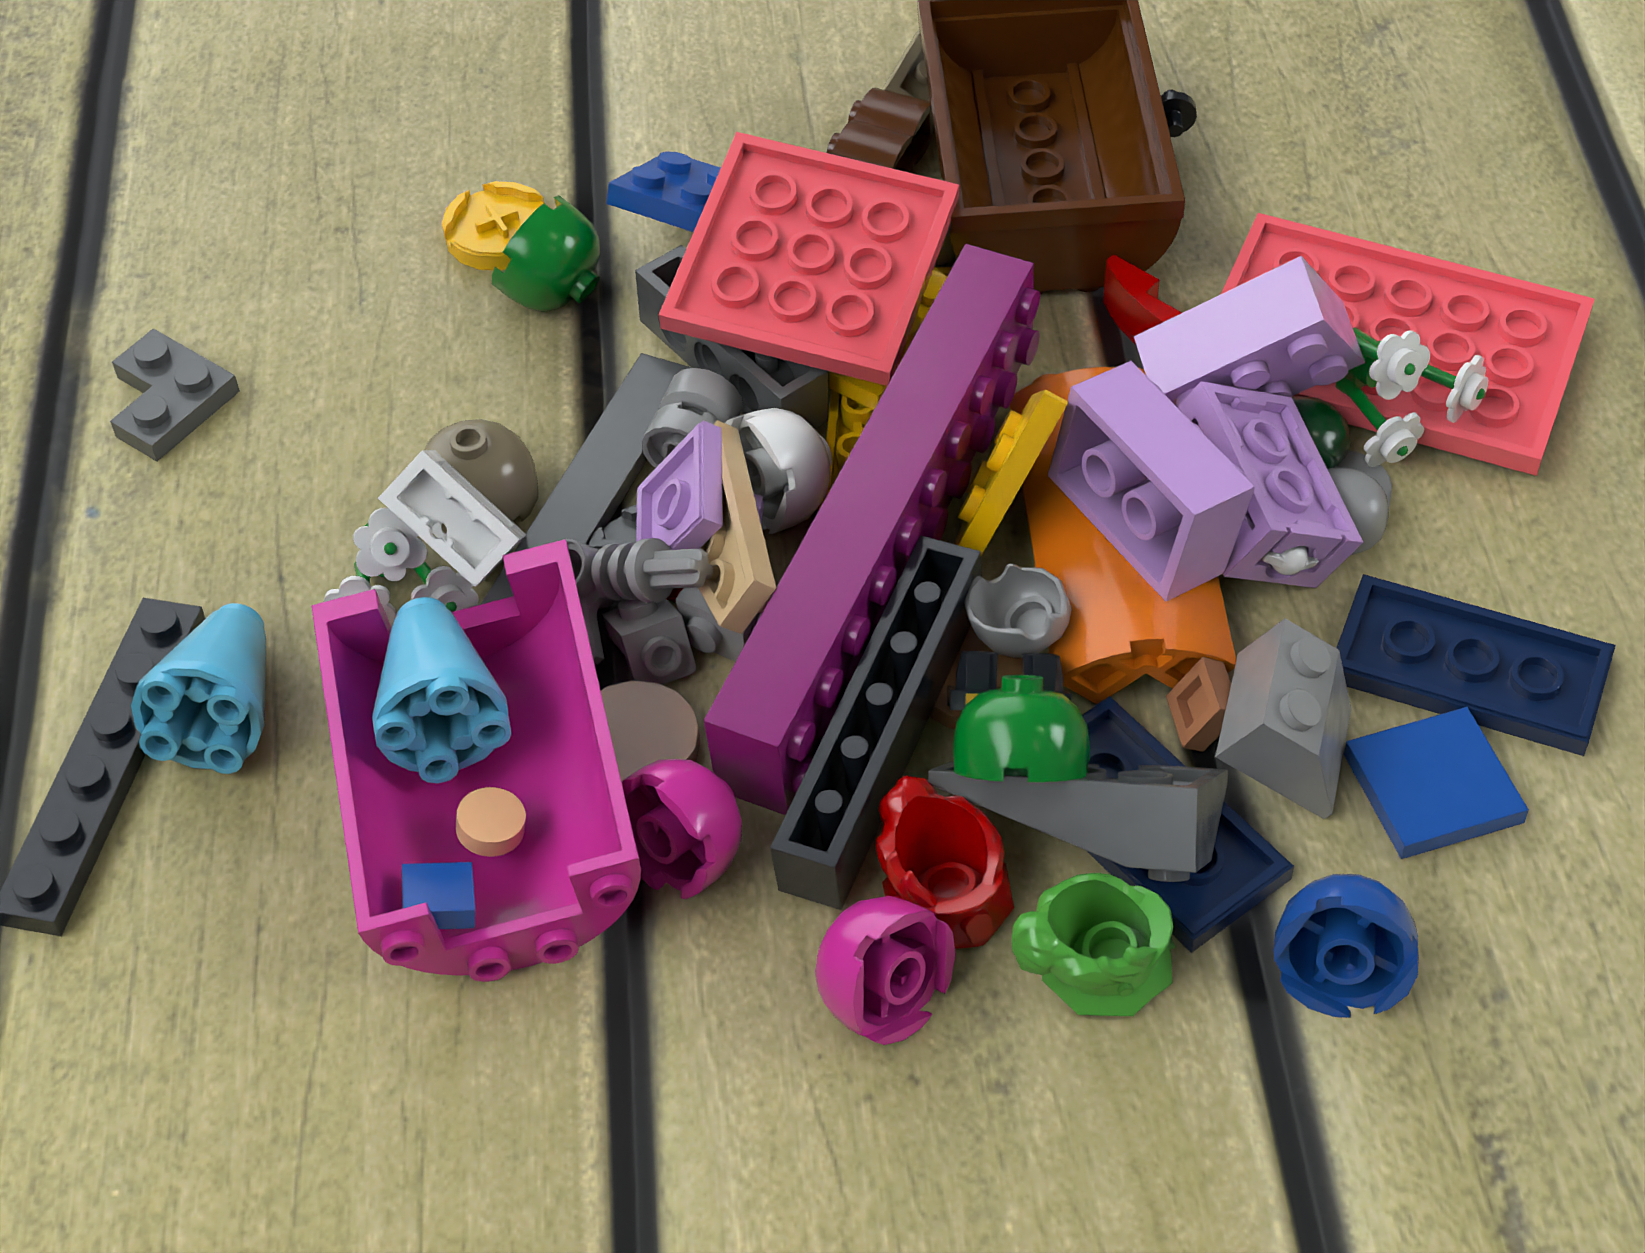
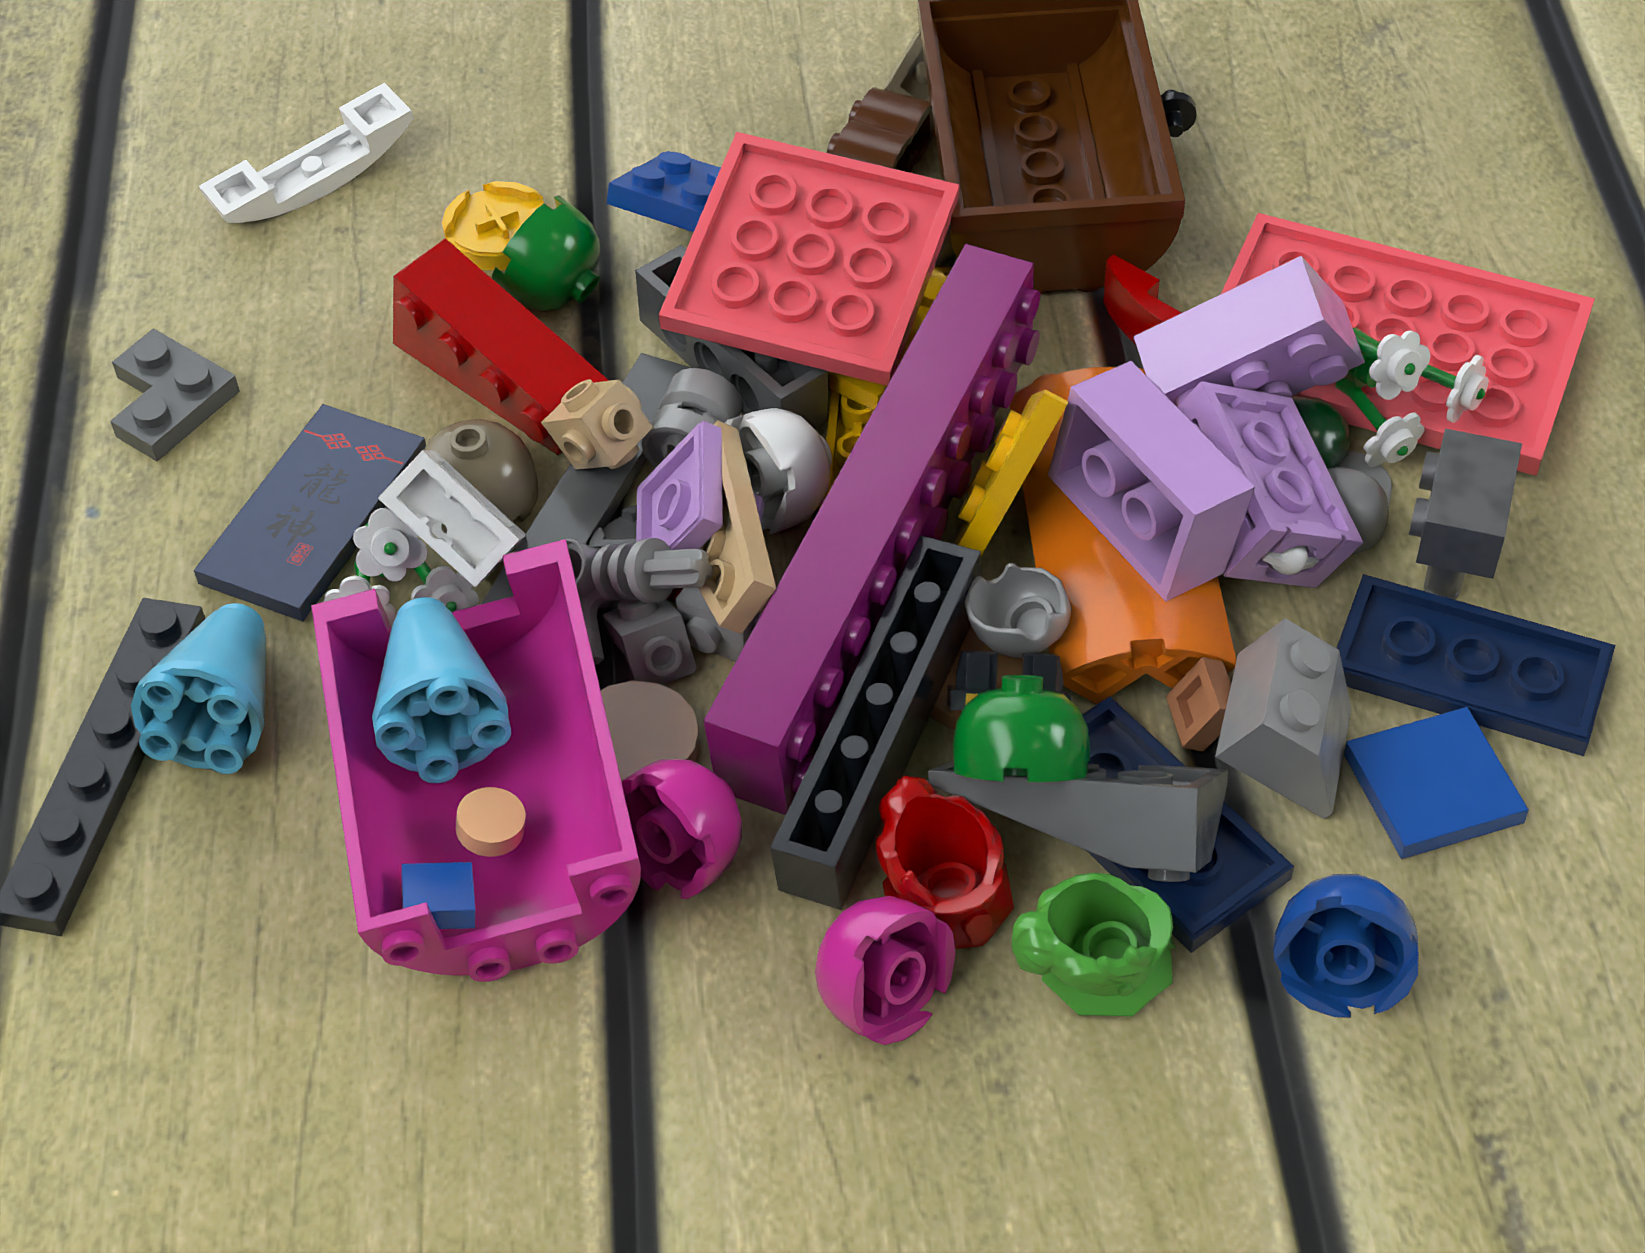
(304, 513): none -> dark blue tile
(317, 168): none -> white slope
(484, 340): none -> red wedge
(598, 424): none -> tan brick
(1466, 509): none -> flat silver brick

